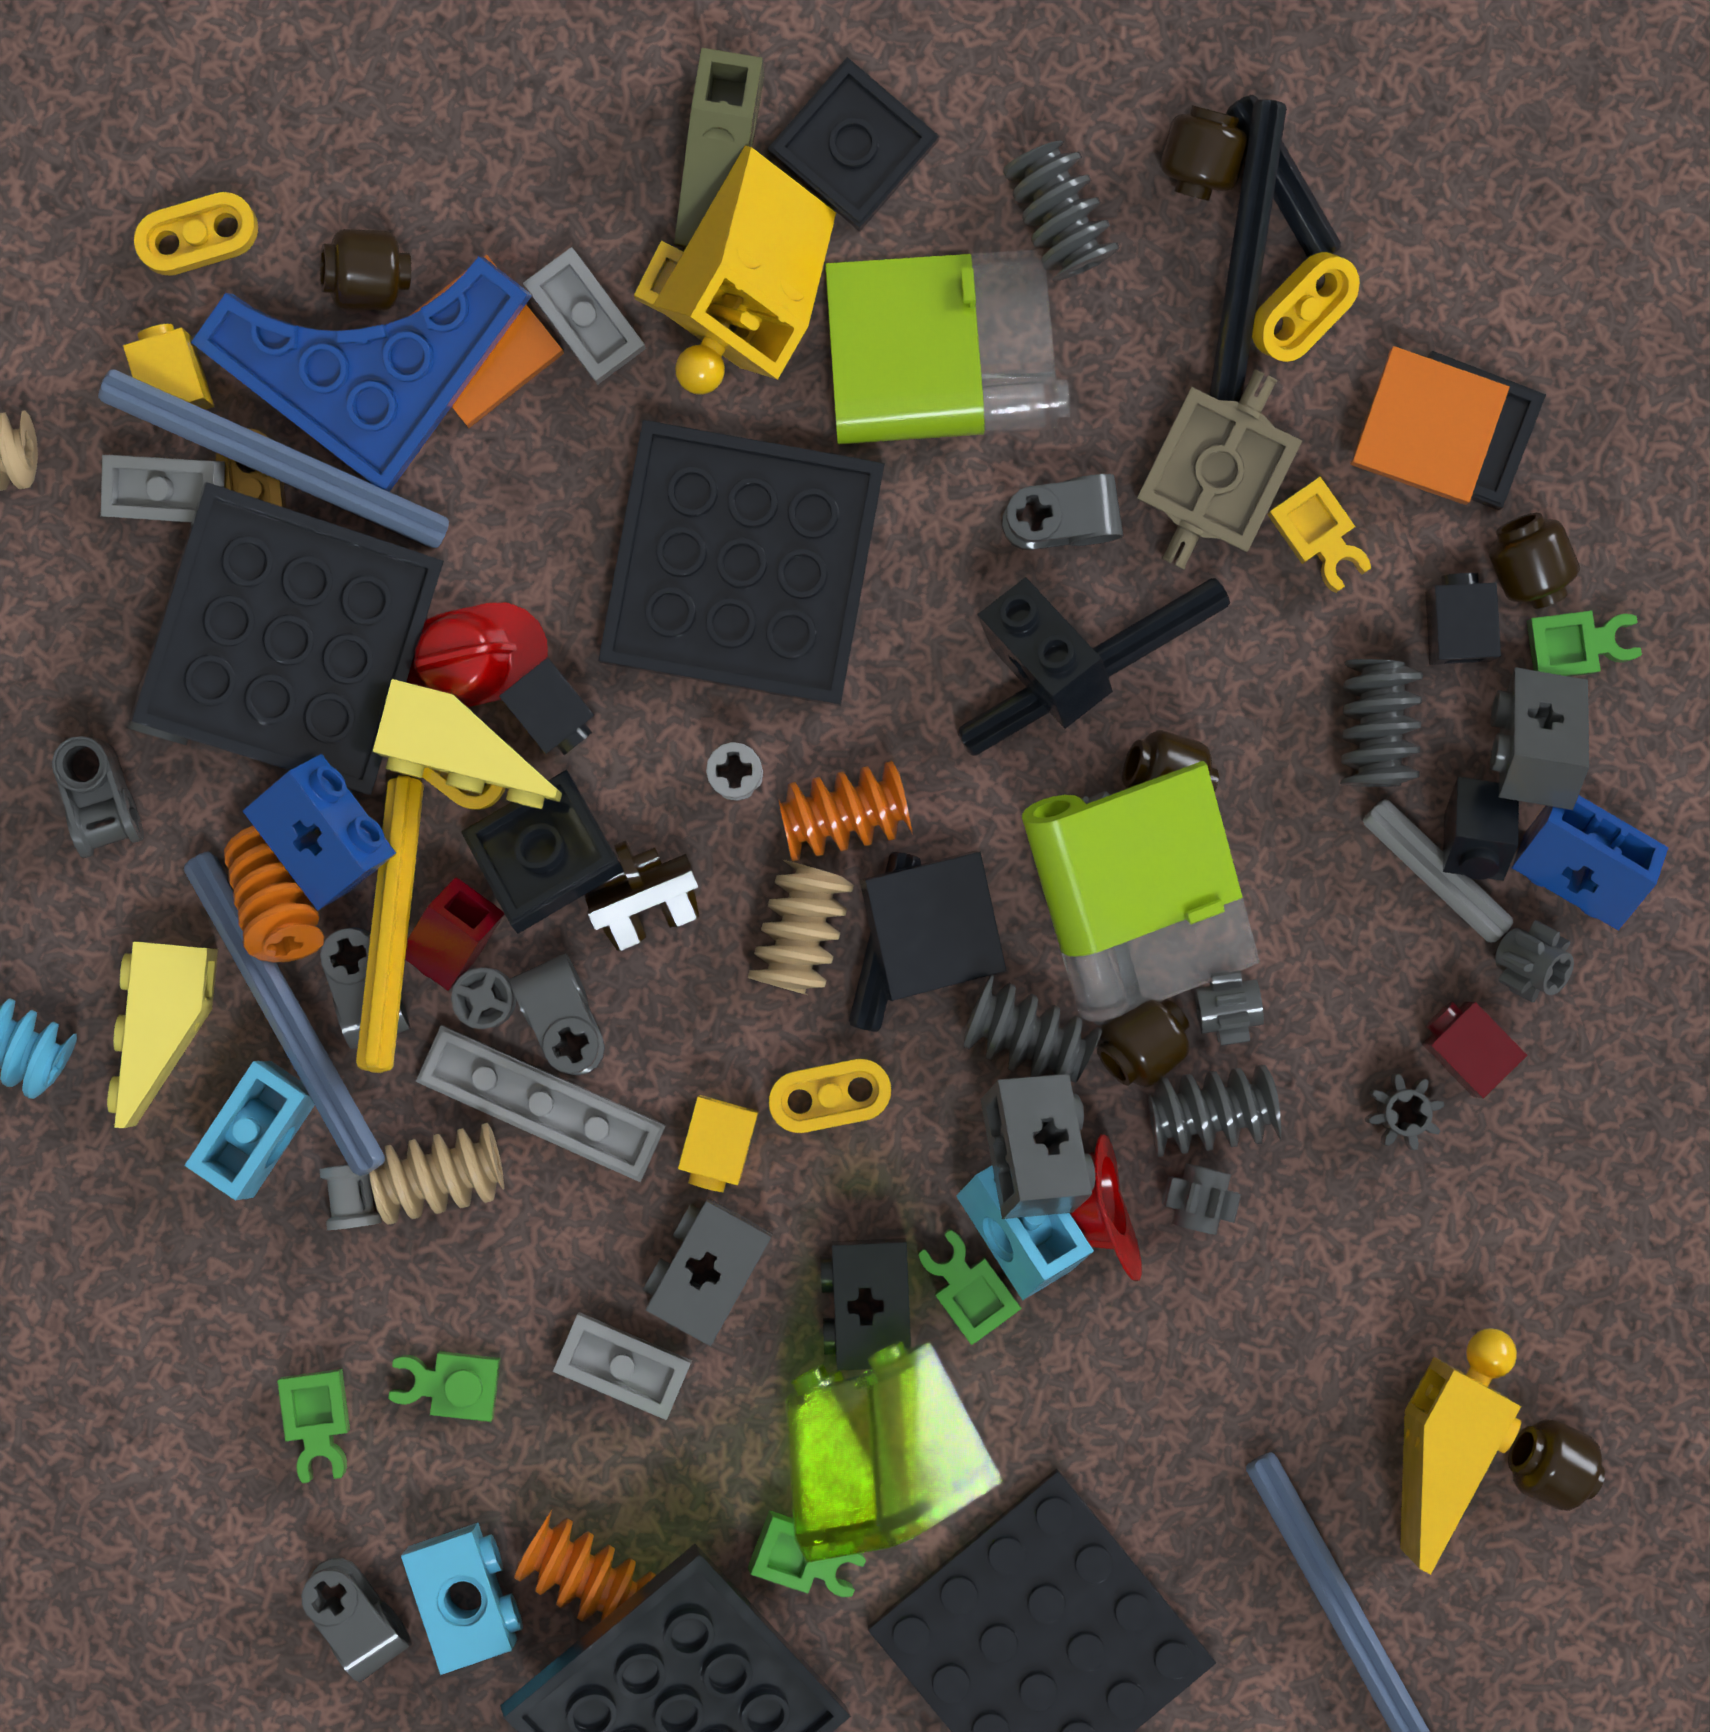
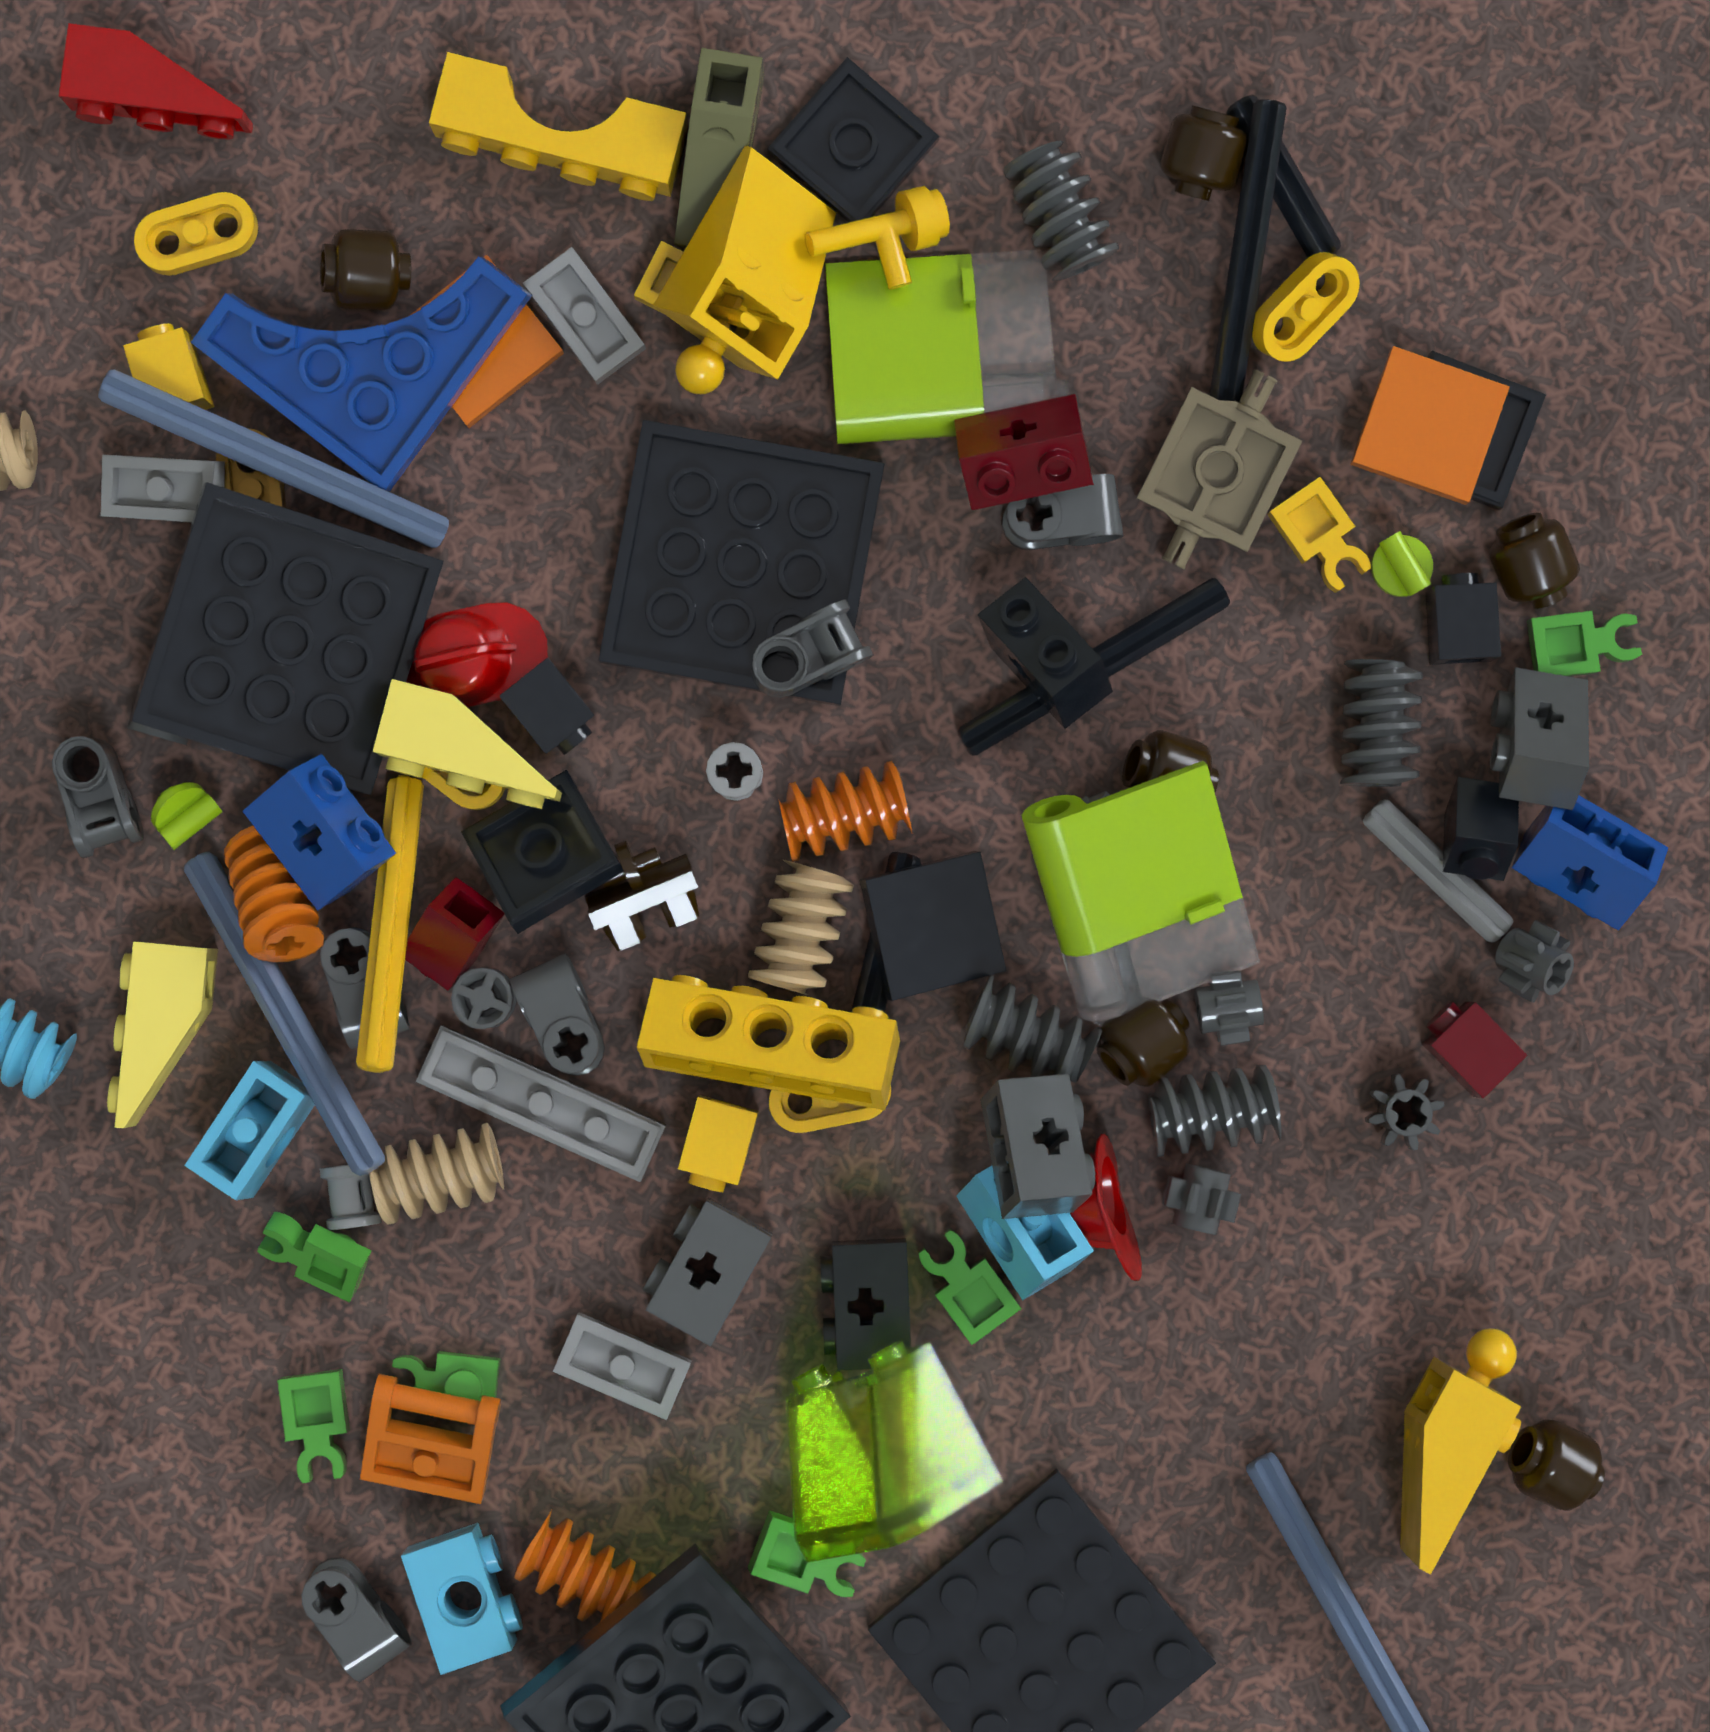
(123, 76): none -> red slope
(183, 812): none -> lime plate
(321, 1257): none -> bright green plate
(427, 1456): none -> orange plate
(632, 147): none -> yellow arch
(813, 650): none -> dark grey piece
(855, 1077): none -> yellow brick
(918, 217): none -> yellow piece
(1023, 452): none -> dark red brick
(1402, 565): none -> lime plate

